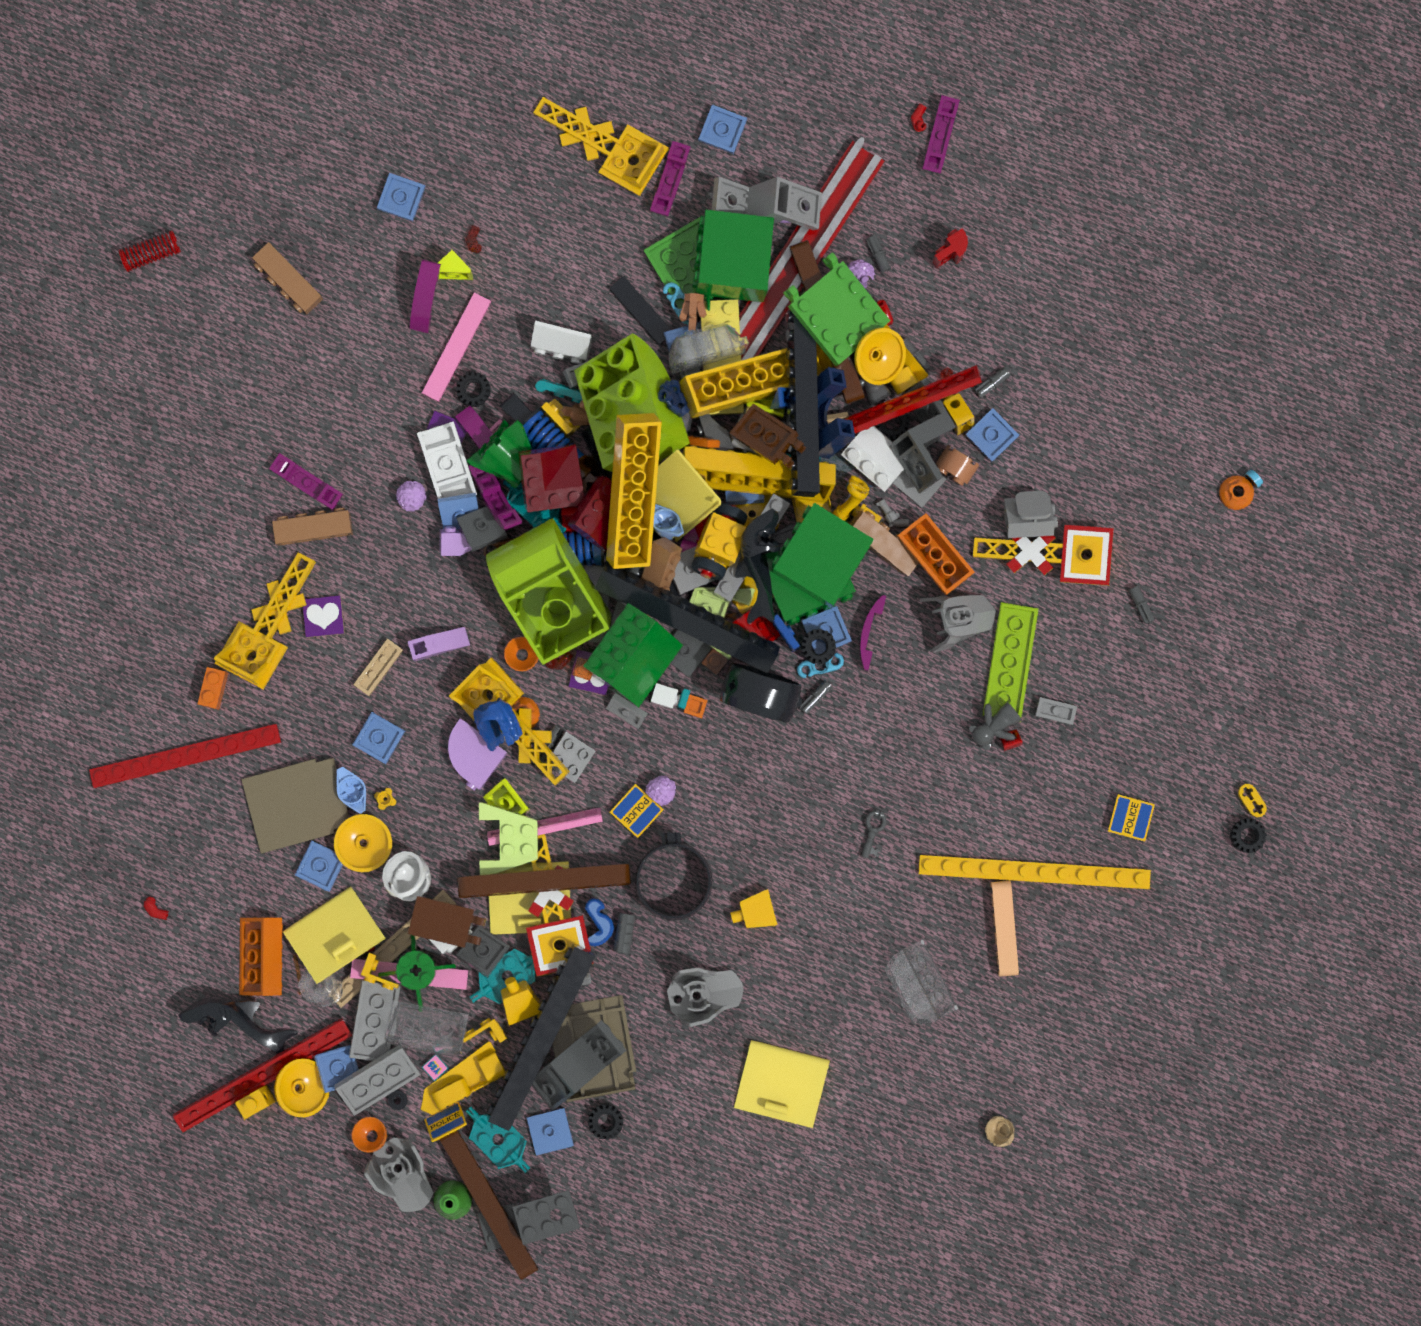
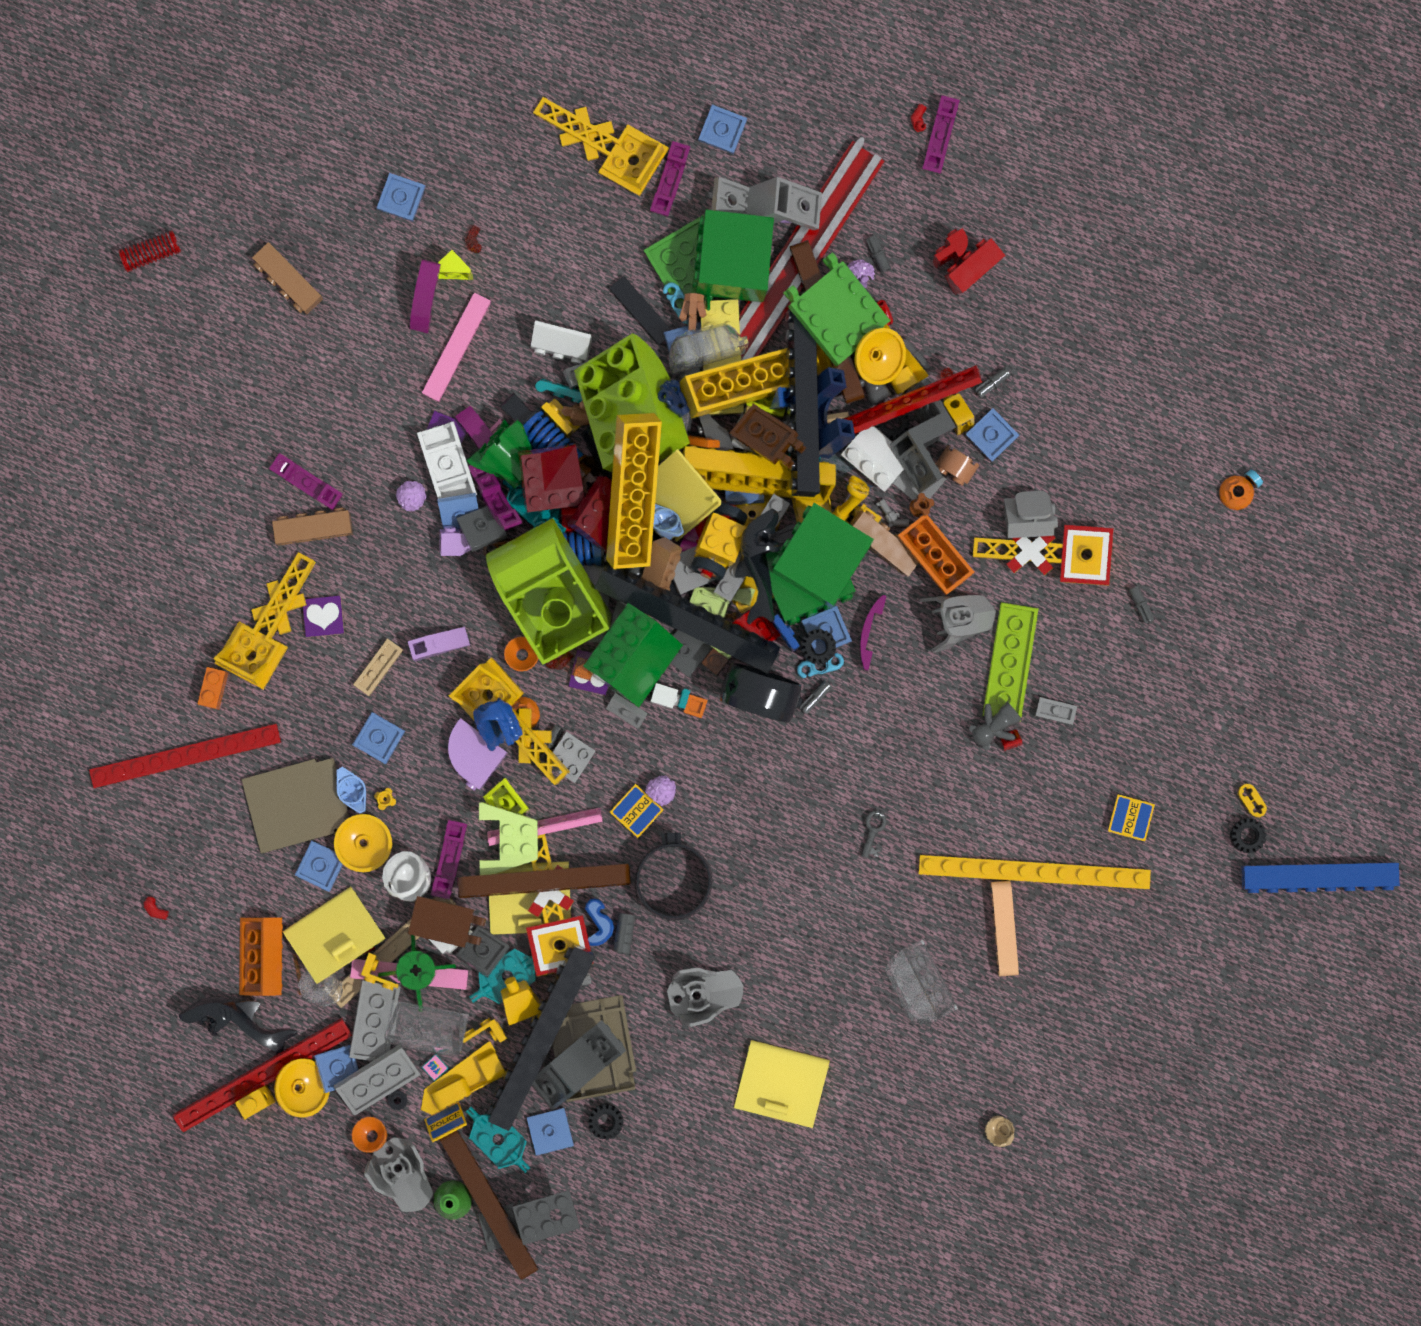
(449, 859): none -> magenta slope
(473, 378): black tyre -> none
(756, 911): yellow torso -> none
(921, 506): none -> dark orange brick
(973, 266): none -> red slope
(1320, 876): none -> blue brick

